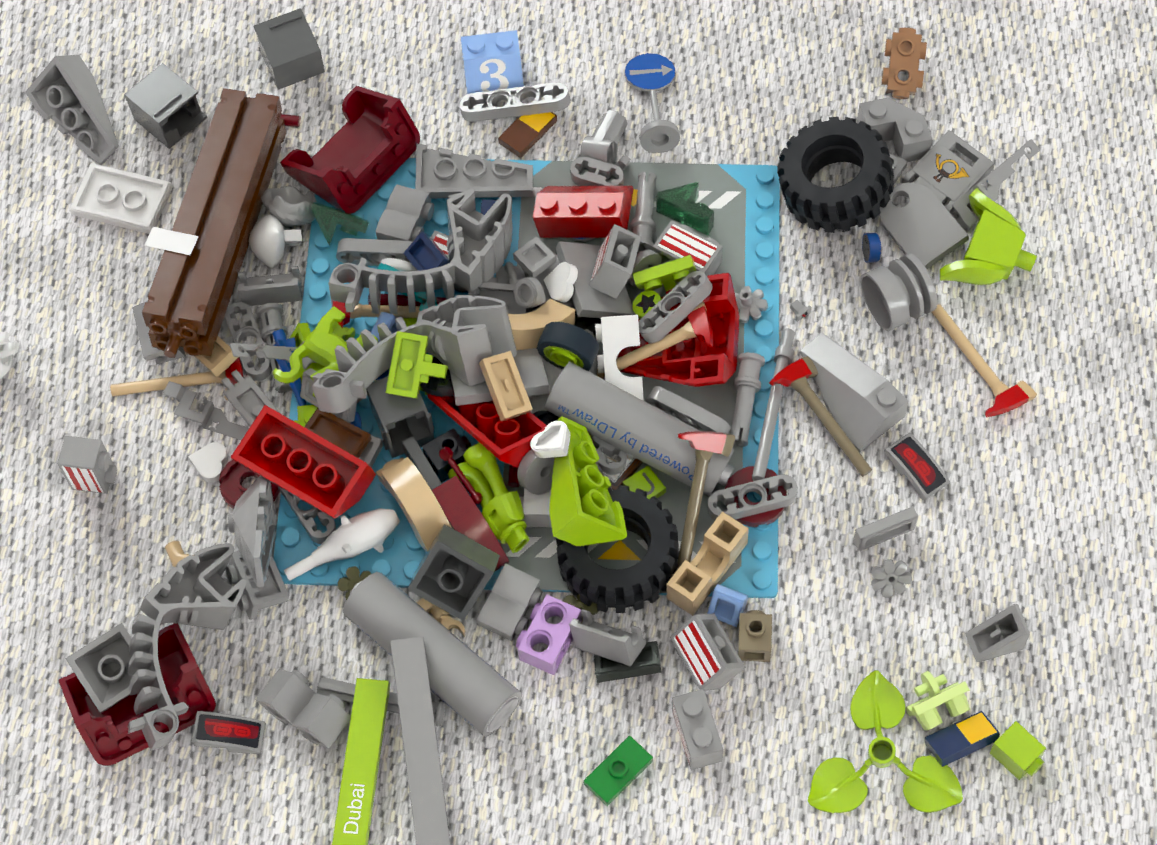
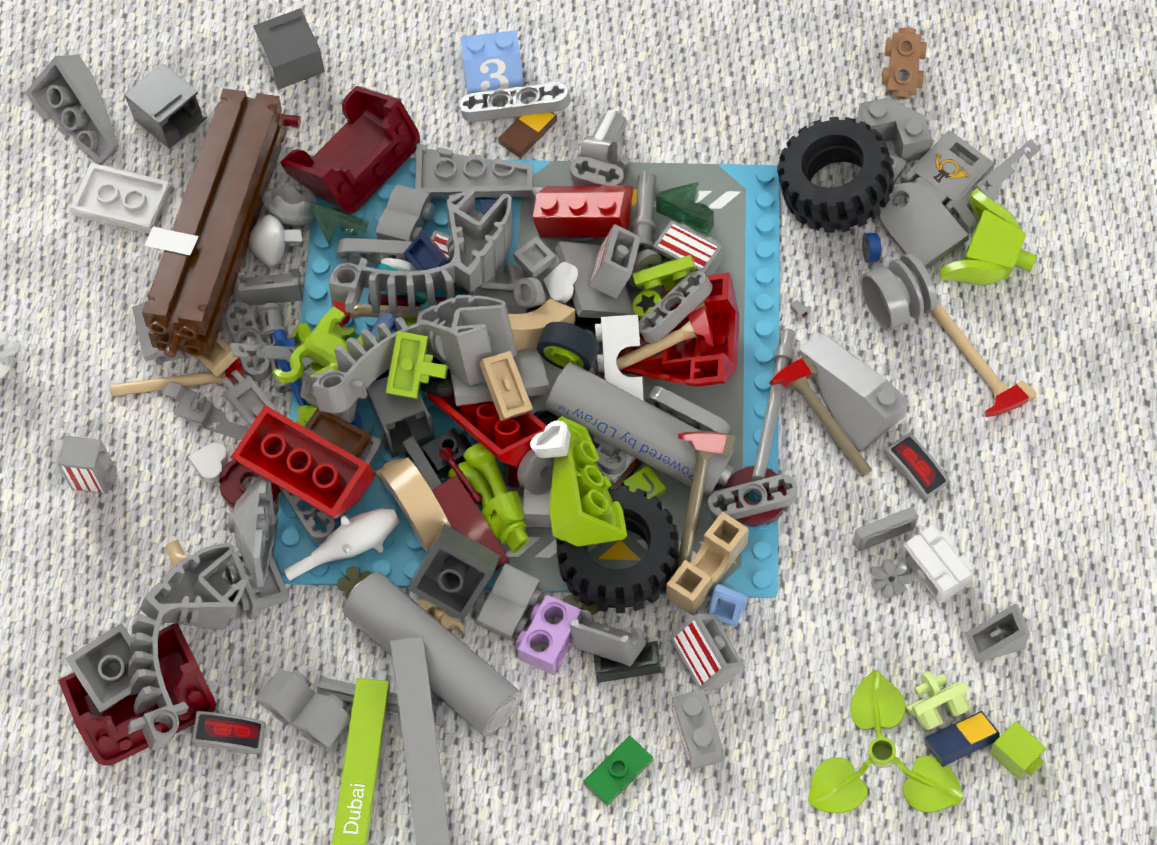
(651, 74): piece -> none
(746, 385): light grey pin -> none
(750, 304): light grey plant -> none
(755, 636): dark tan brick -> none
(937, 563): none -> white brick

